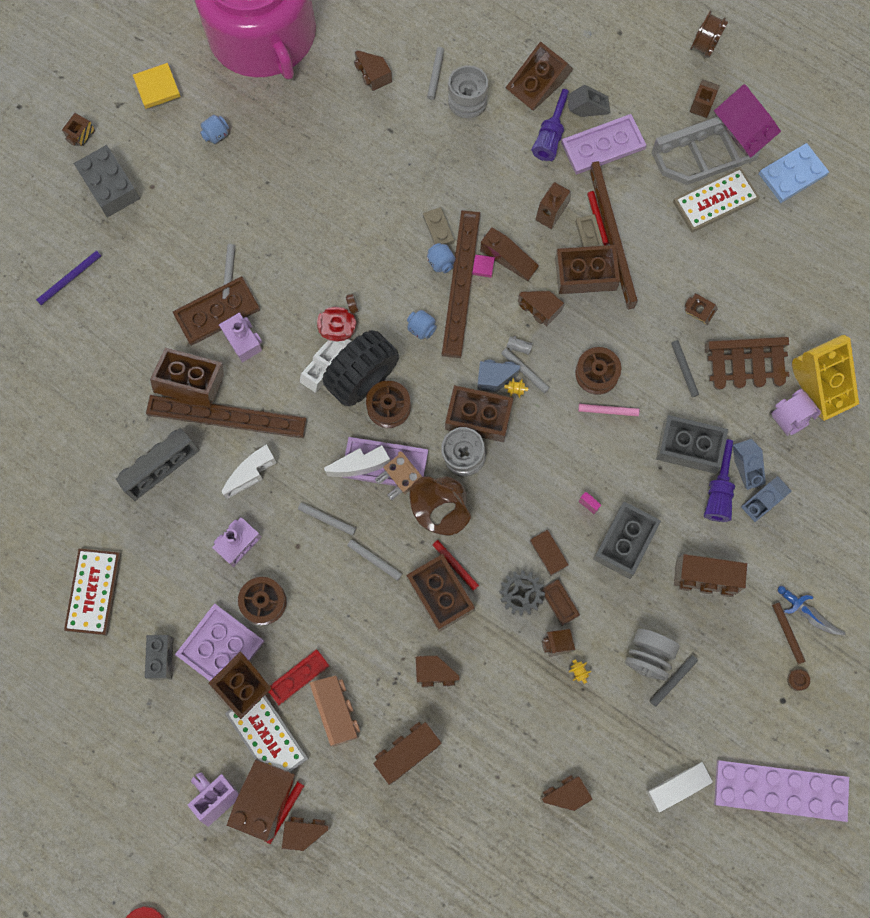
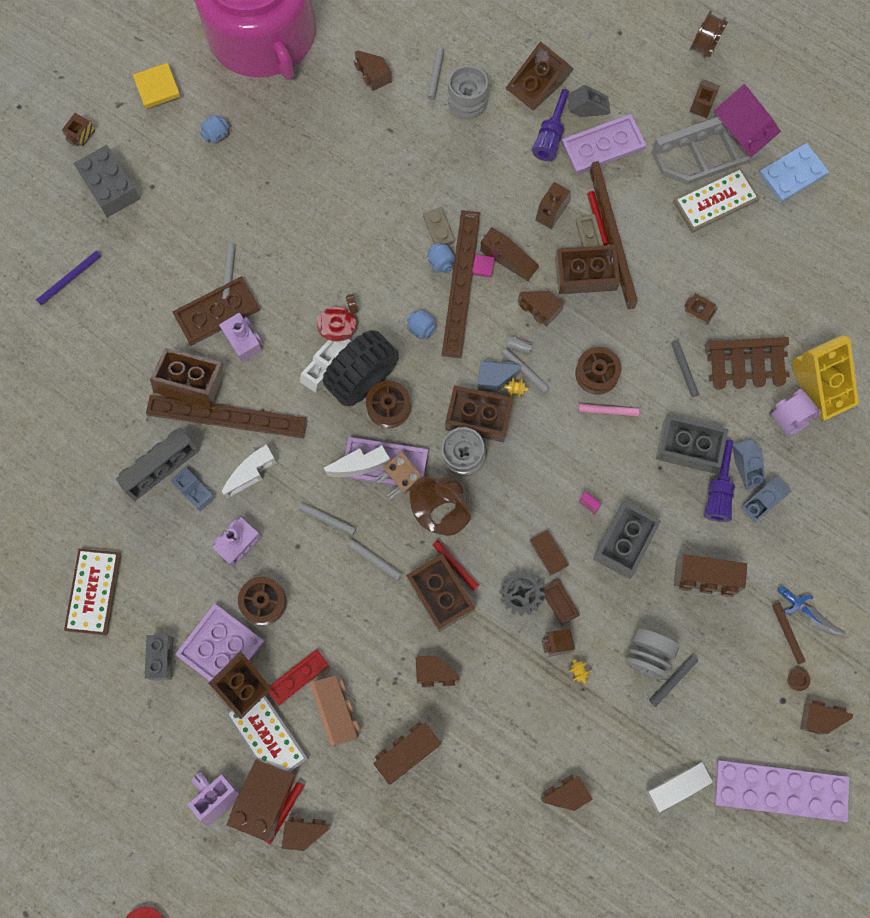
(192, 489): none -> sand blue slope
(821, 719): none -> reddish brown slope

